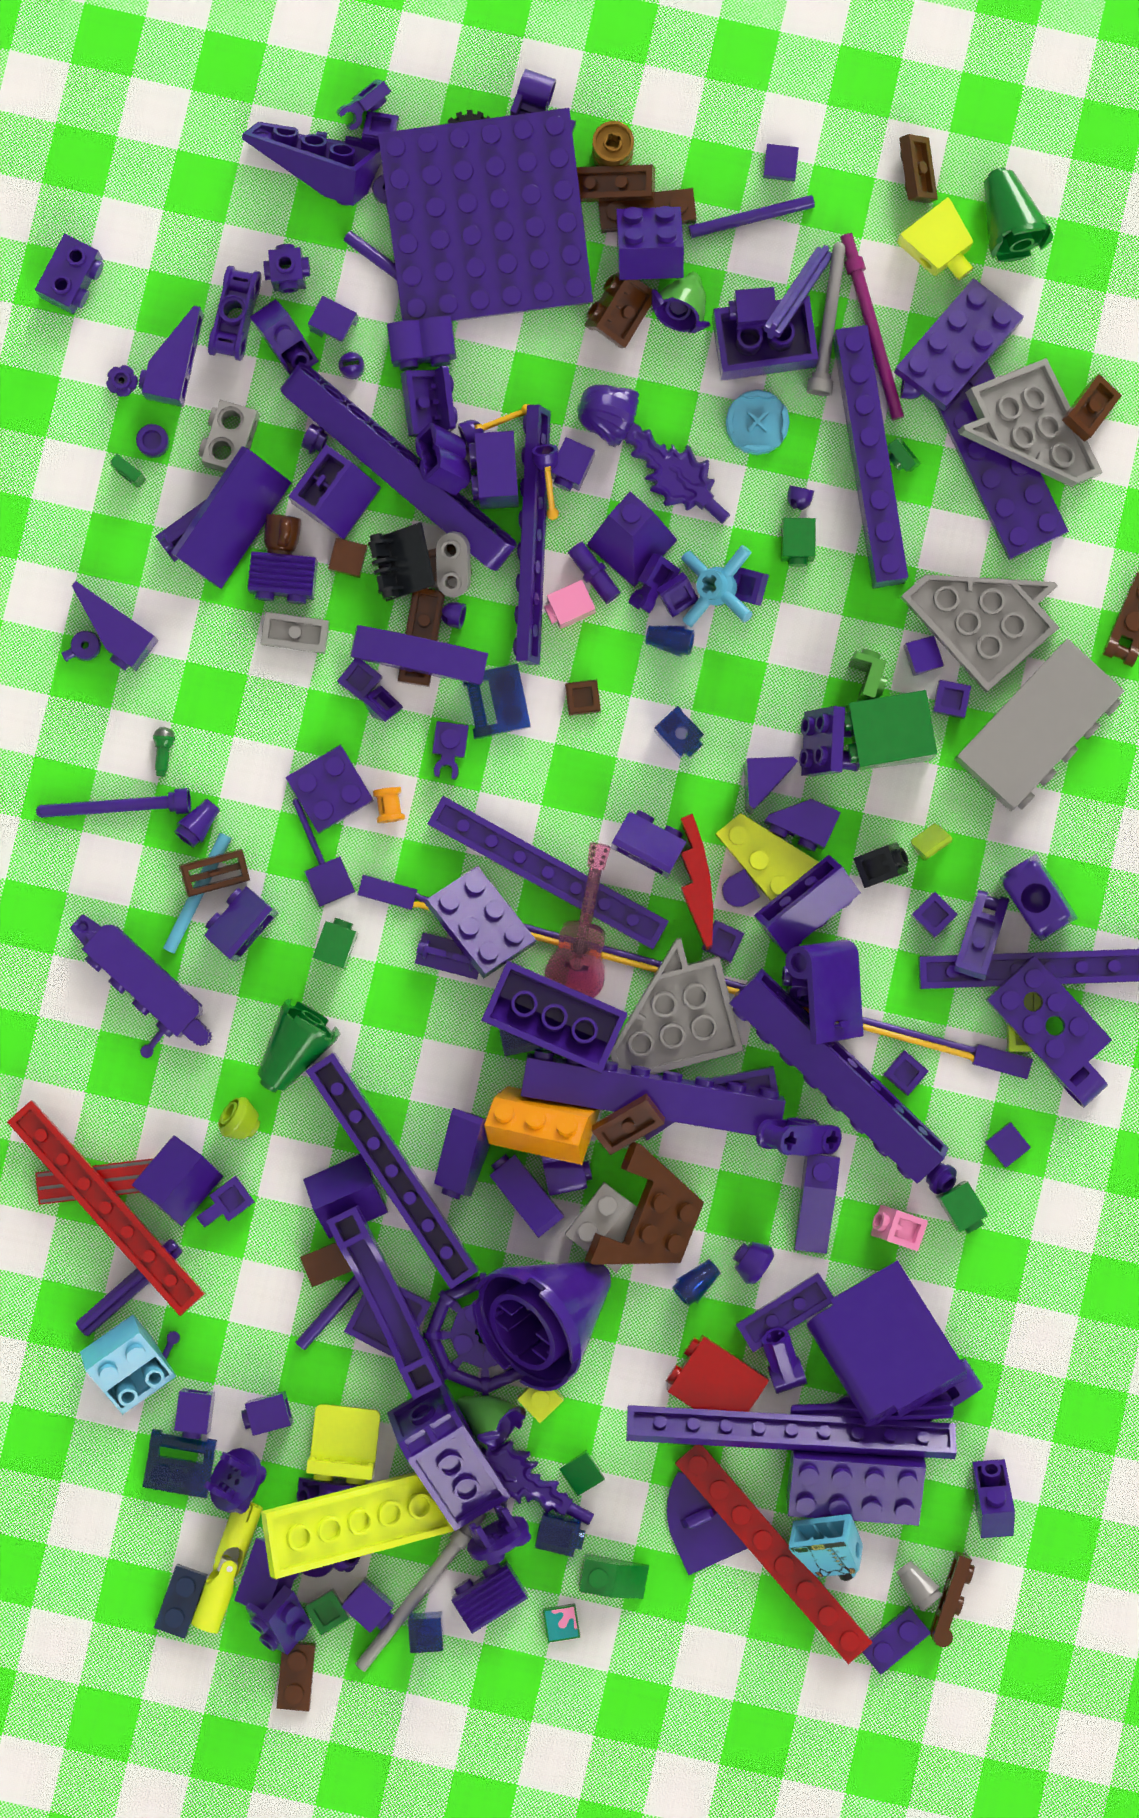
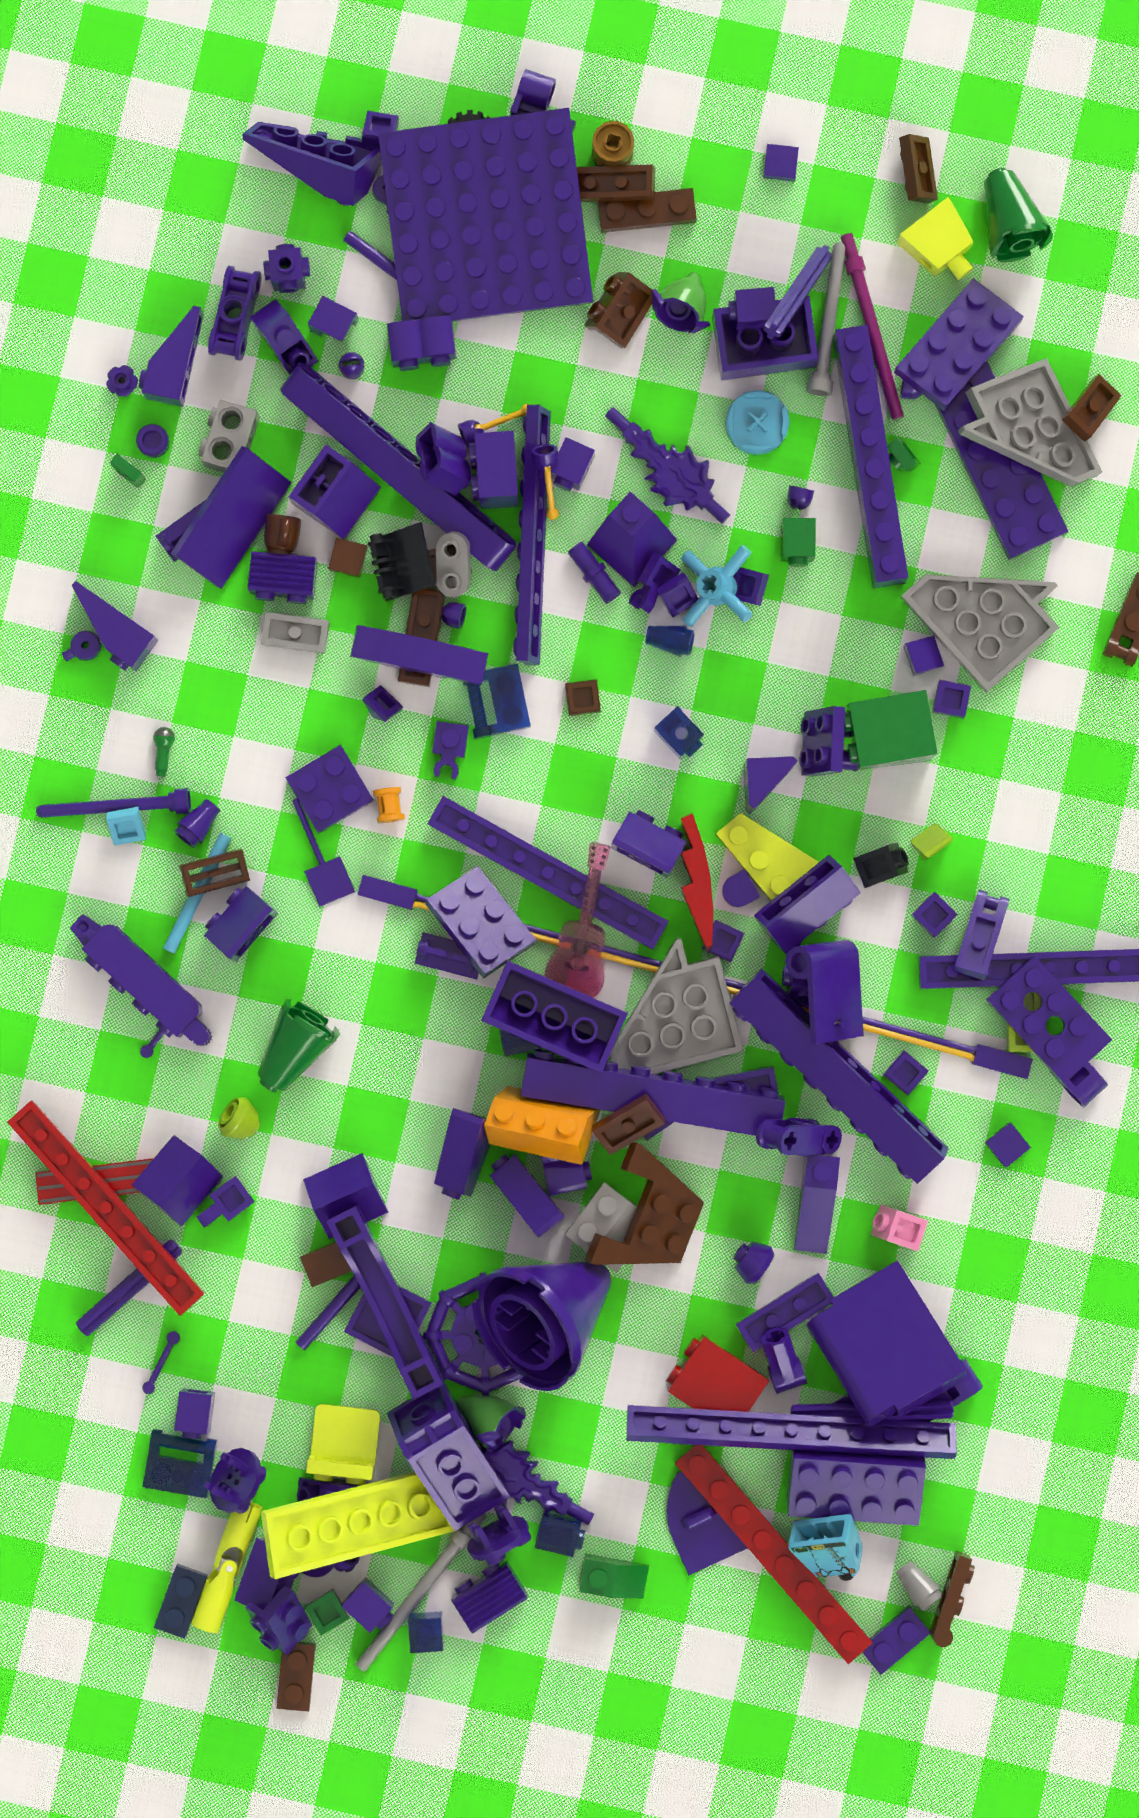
(70, 274): dark purple brick -> none
(126, 826): none -> medium azure plate
(127, 1364): medium azure slope -> none
(267, 1413): dark purple brick -> none
(314, 439): dark purple plate -> none
(336, 943): green brick -> none
(359, 679): dark purple tile -> none
(369, 98): dark purple plate -> none
(392, 1170): dark purple brick -> none
(428, 399): dark purple bracket -> none
(540, 1402): neon yellow brick -> none
(561, 1622): tile -> none
(569, 605): bright pink brick -> none
(582, 1473): green slope -> none
(608, 412): dark purple hair -> none
(650, 243): dark purple brick -> none
(696, 1282): clear blue cone -> none
(751, 216): dark purple bar -> none
(806, 821): dark purple slope -> none
(874, 682): bright green bracket -> none
(941, 1178): dark purple plate -> none
(963, 1207): green brick -> none
(993, 1499): dark purple slope -> none
(1038, 897): dark purple piece -> none
(1040, 726): light grey brick -> none

